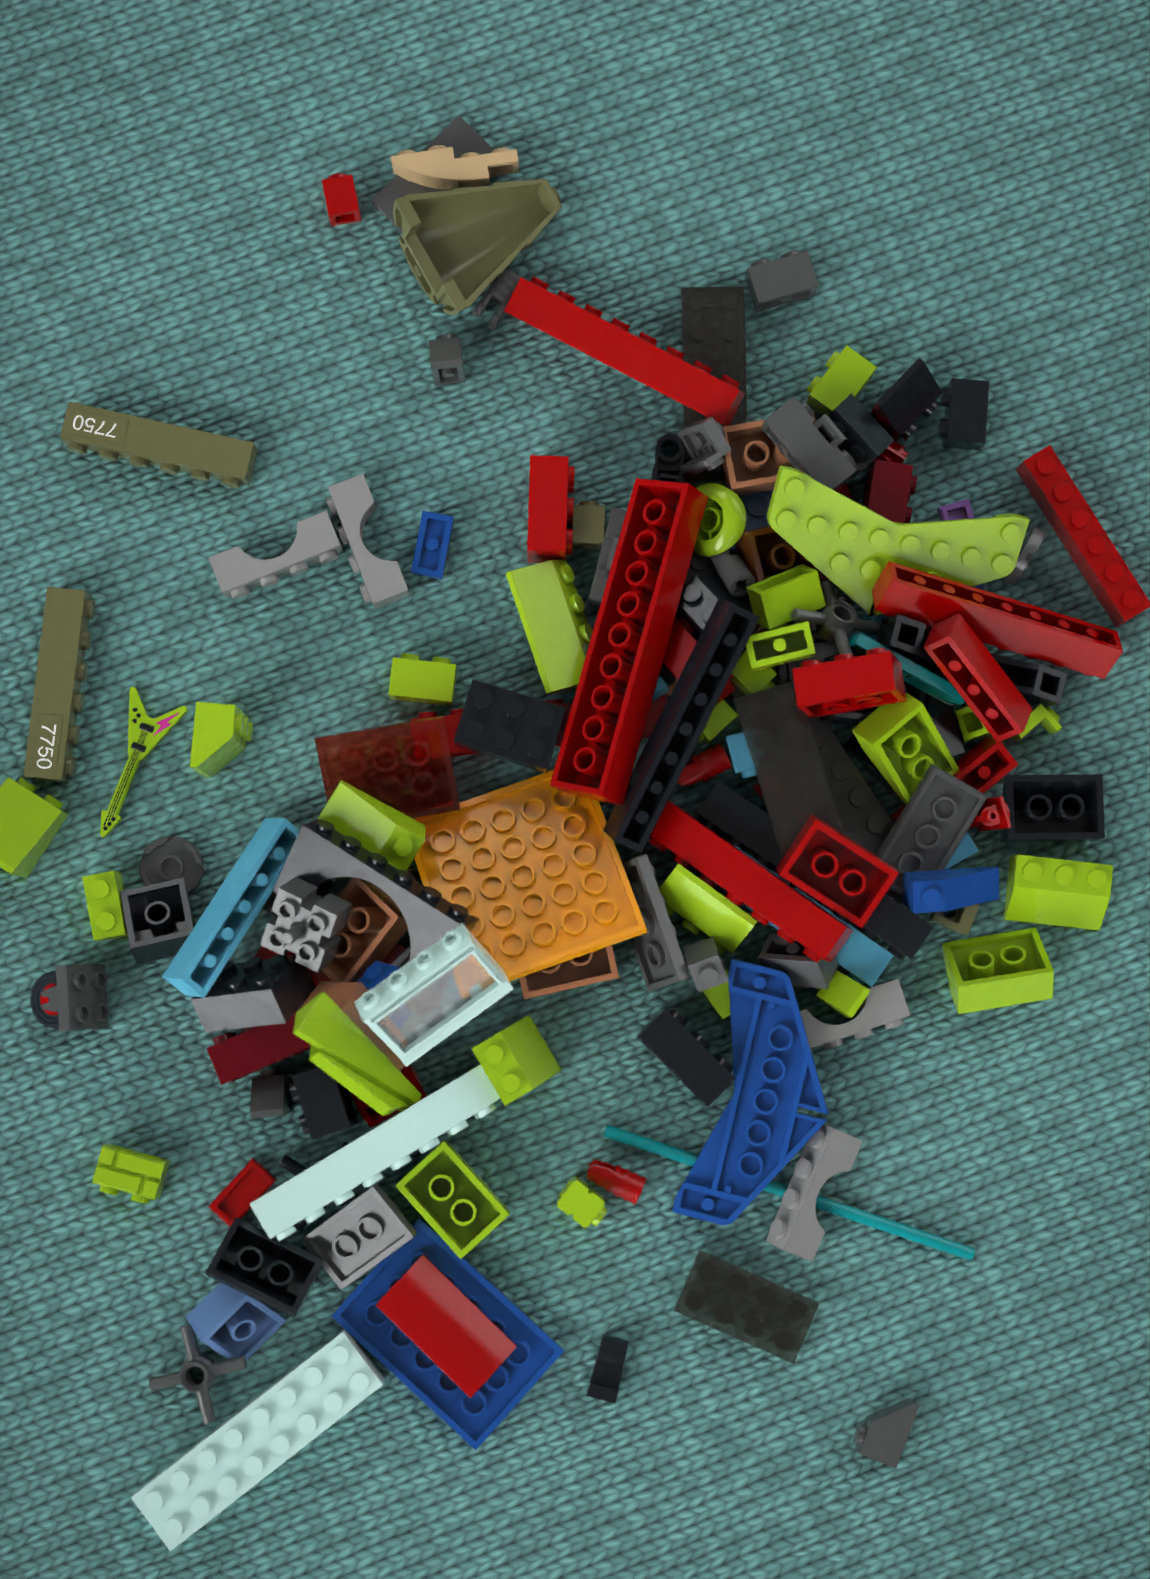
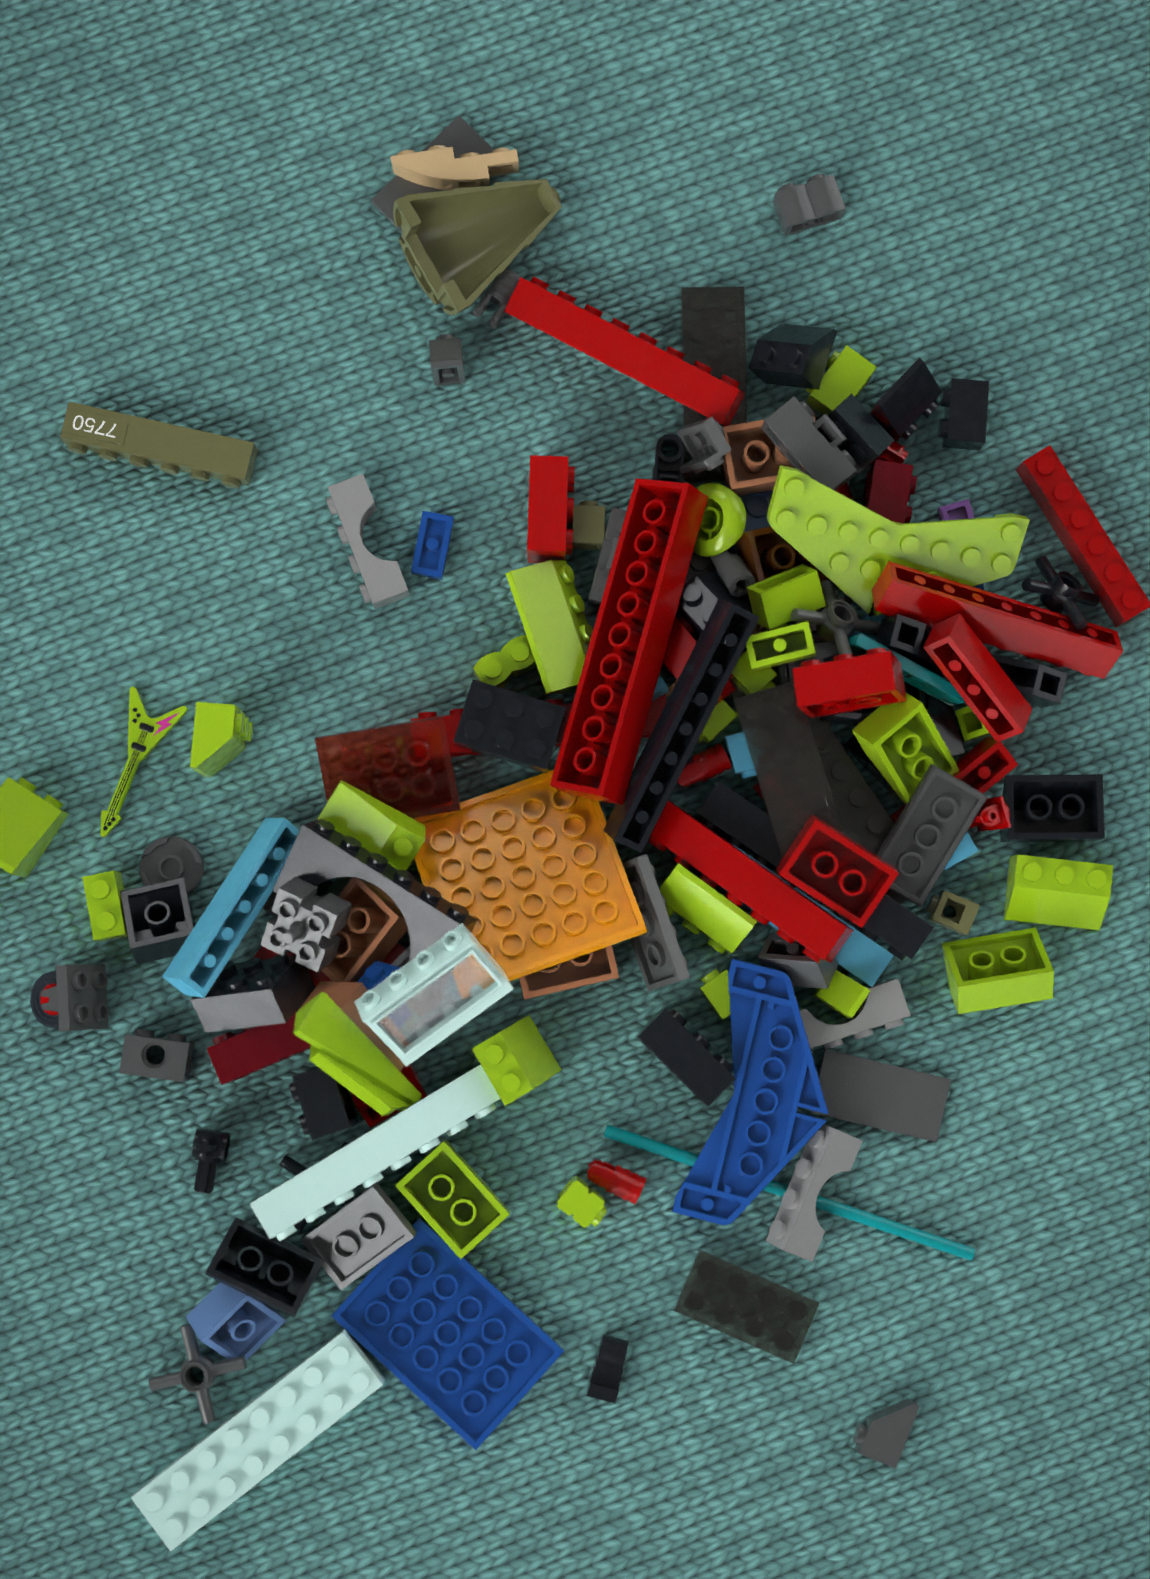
(58, 685): olive brick -> none
(130, 1172): lime brick -> none
(137, 1058): none -> dark grey brick
(209, 1149): none -> black axle
(244, 1189): red tile -> none
(270, 1094): dark grey slope -> none
(313, 543): light grey arch -> none
(341, 199): red brick -> none
(423, 680): lime brick -> none
(446, 1325): red slope -> none
(500, 667): none -> lime brick
(705, 964): dark grey brick -> none
(781, 280): dark grey brick -> none
(793, 355): none -> black slope
(808, 204): none -> dark grey brick
(883, 1095): none -> dark grey tile
(949, 888): blue slope -> none
(1030, 545): dark grey tile -> none
(1045, 716): lime bracket -> none
(1060, 592): none -> black bar

